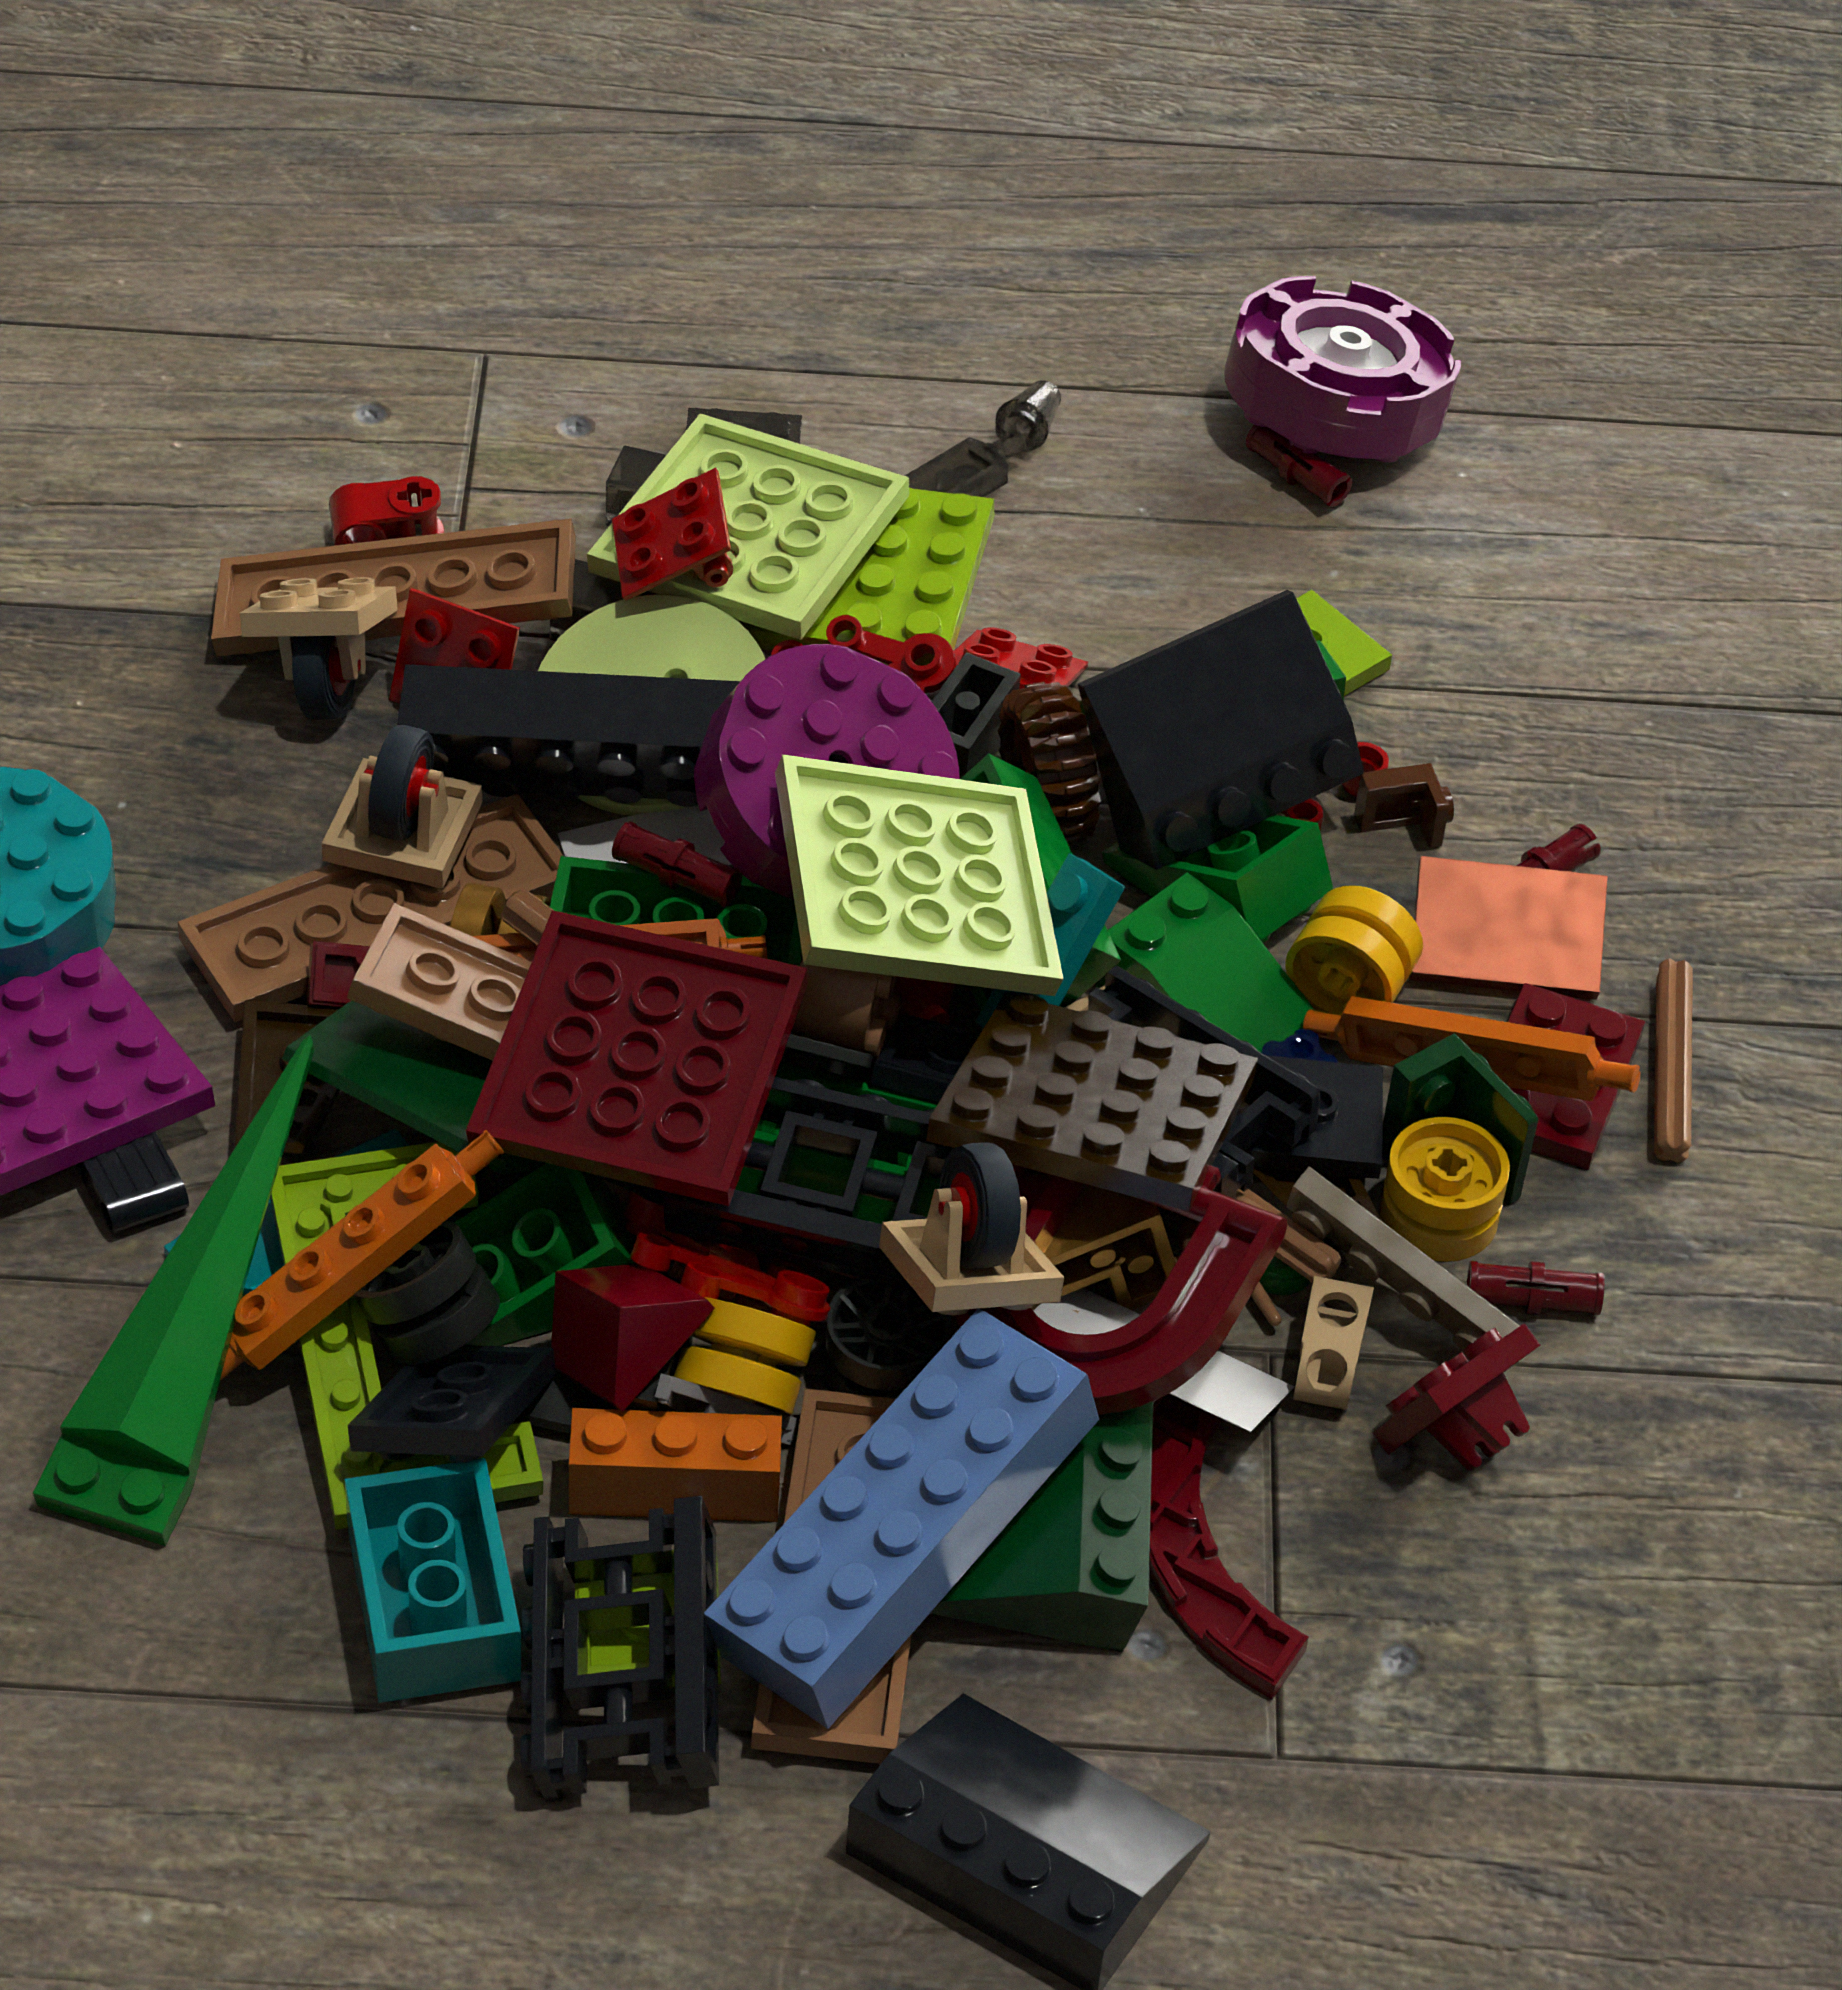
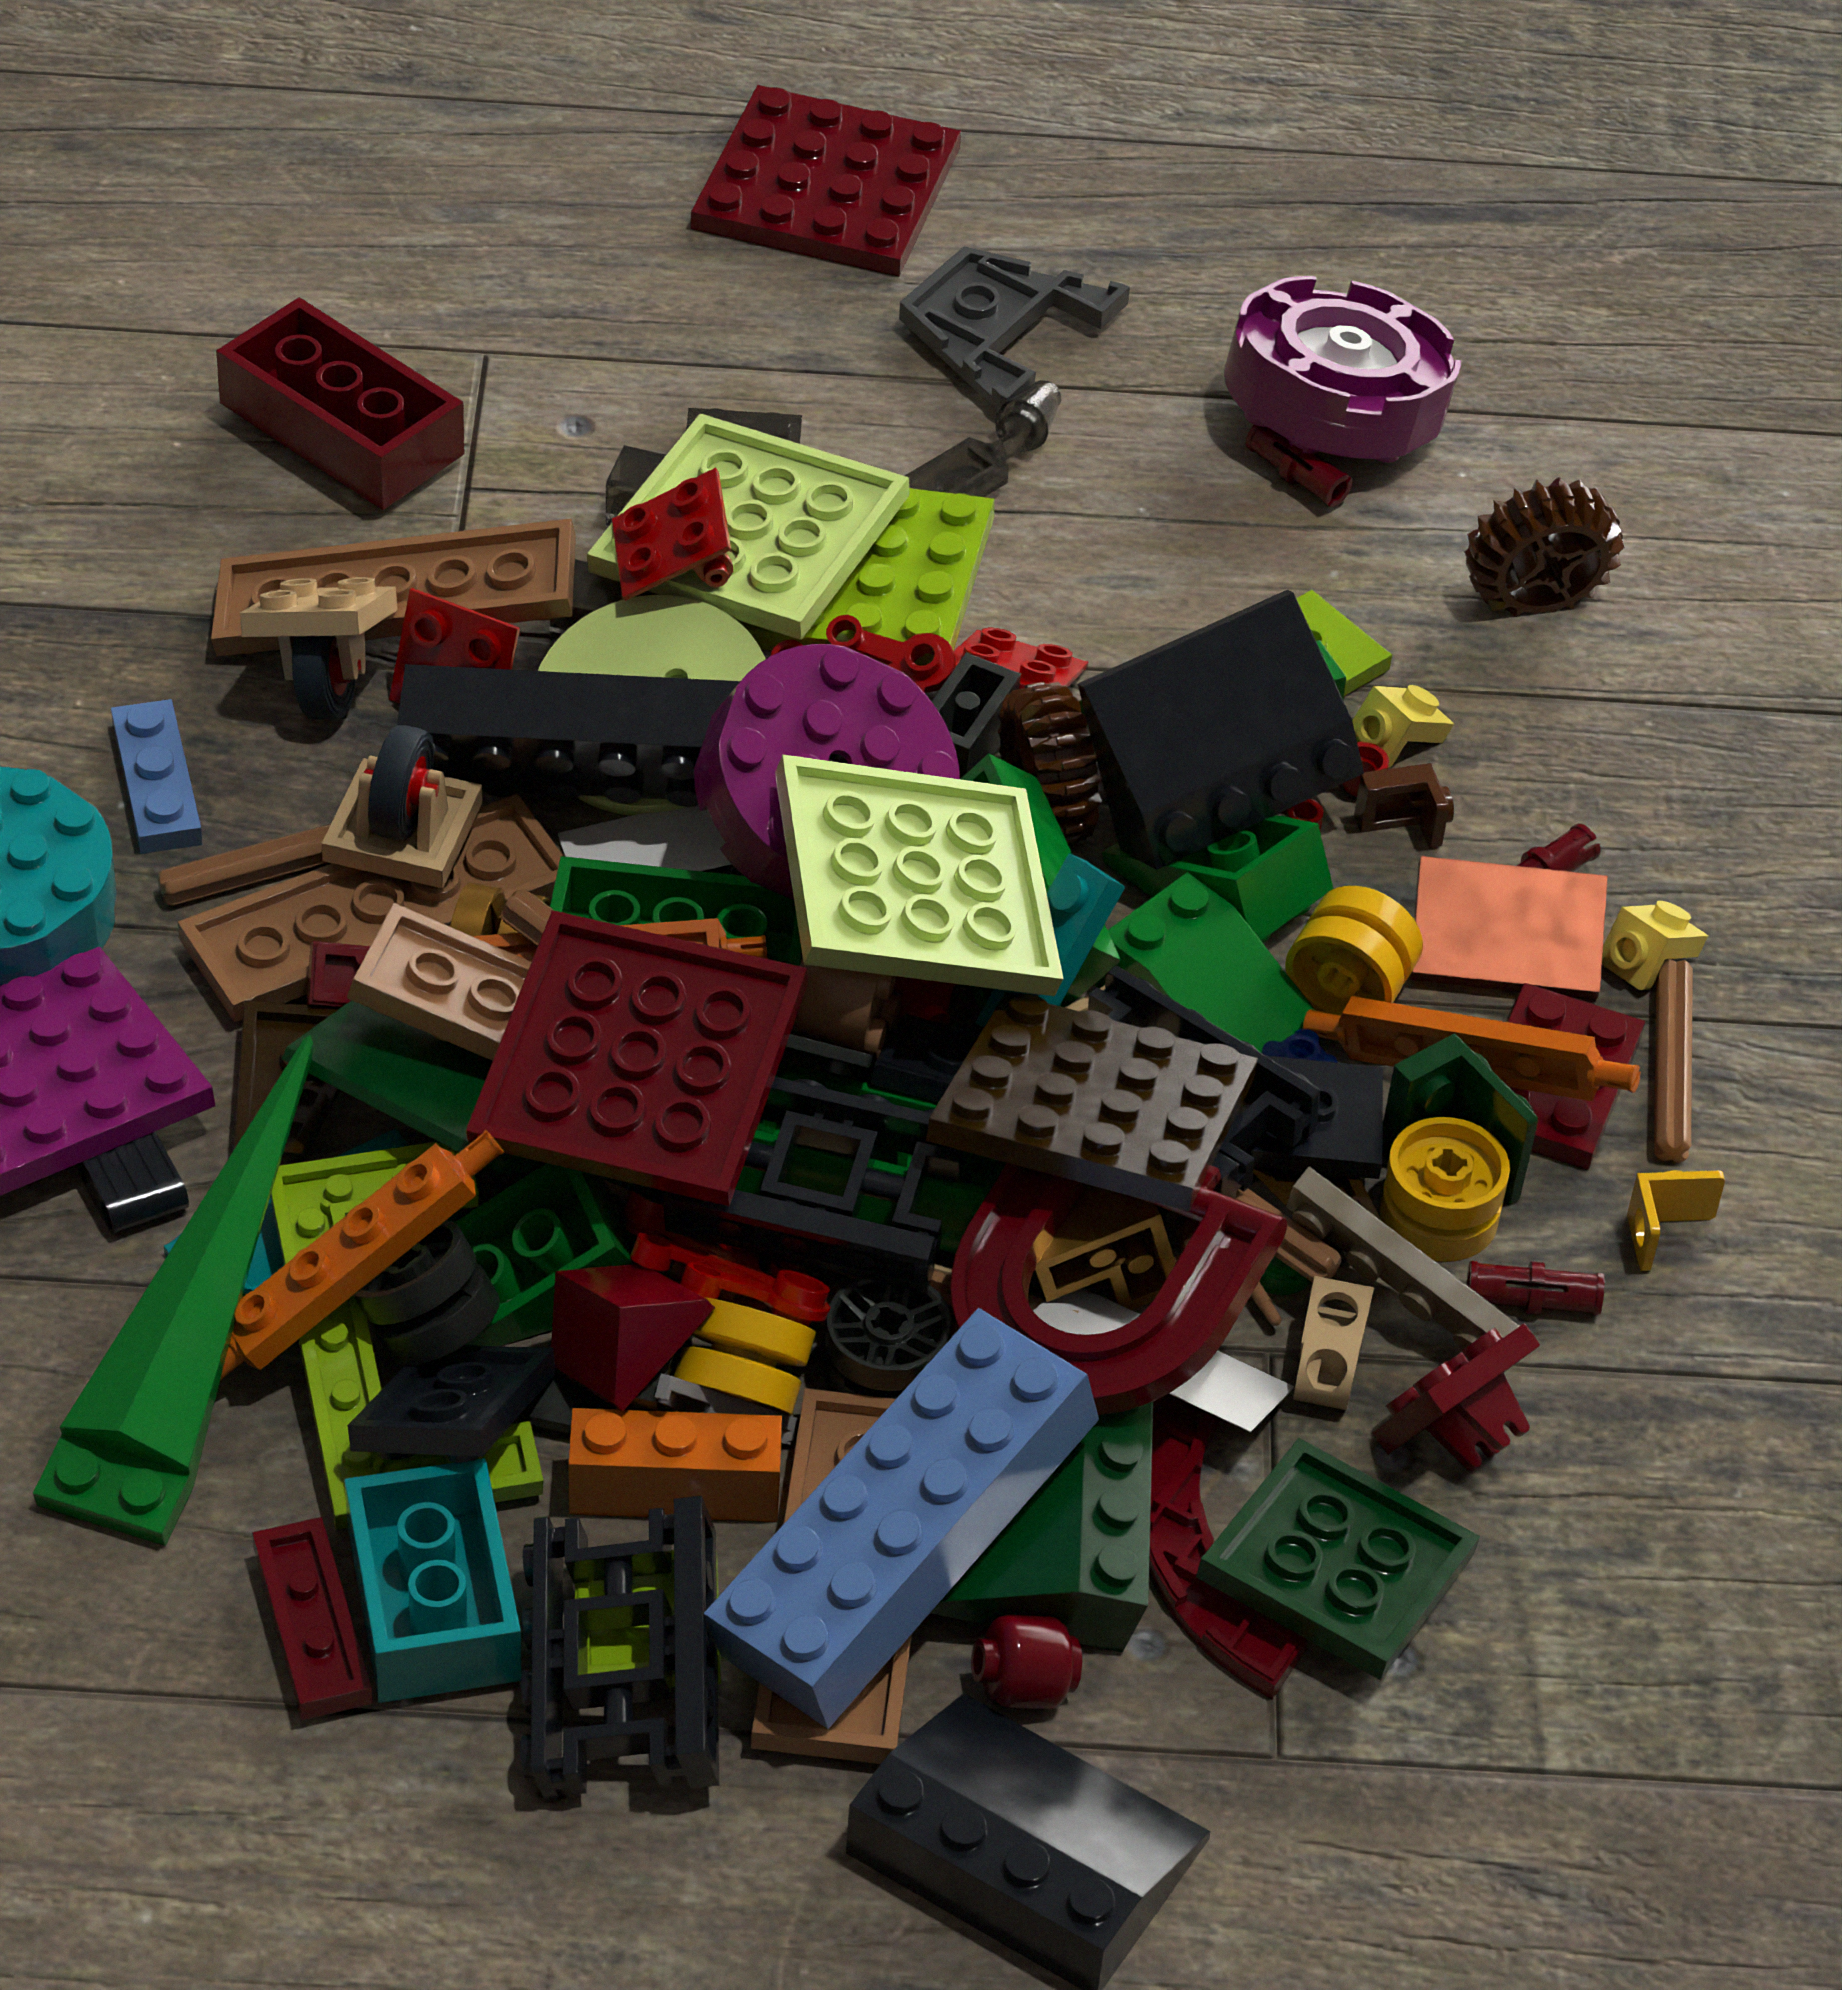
(156, 776): none -> medium blue plate
(242, 866): none -> medium nougat axle
(312, 1618): none -> dark red plate
(341, 402): none -> dark red brick
(384, 510): red piece -> none
(677, 864): dark red pin -> none
(826, 180): none -> dark red plate
(973, 1241): tan plate -> none
(985, 302): none -> dark grey wing
(1027, 1662): none -> dark red head
(1338, 1558): none -> dark green plate
(1400, 715): none -> light yellow bracket
(1544, 548): none -> reddish brown gear
(1646, 937): none -> light yellow bracket
(1669, 1197): none -> yellow bracket

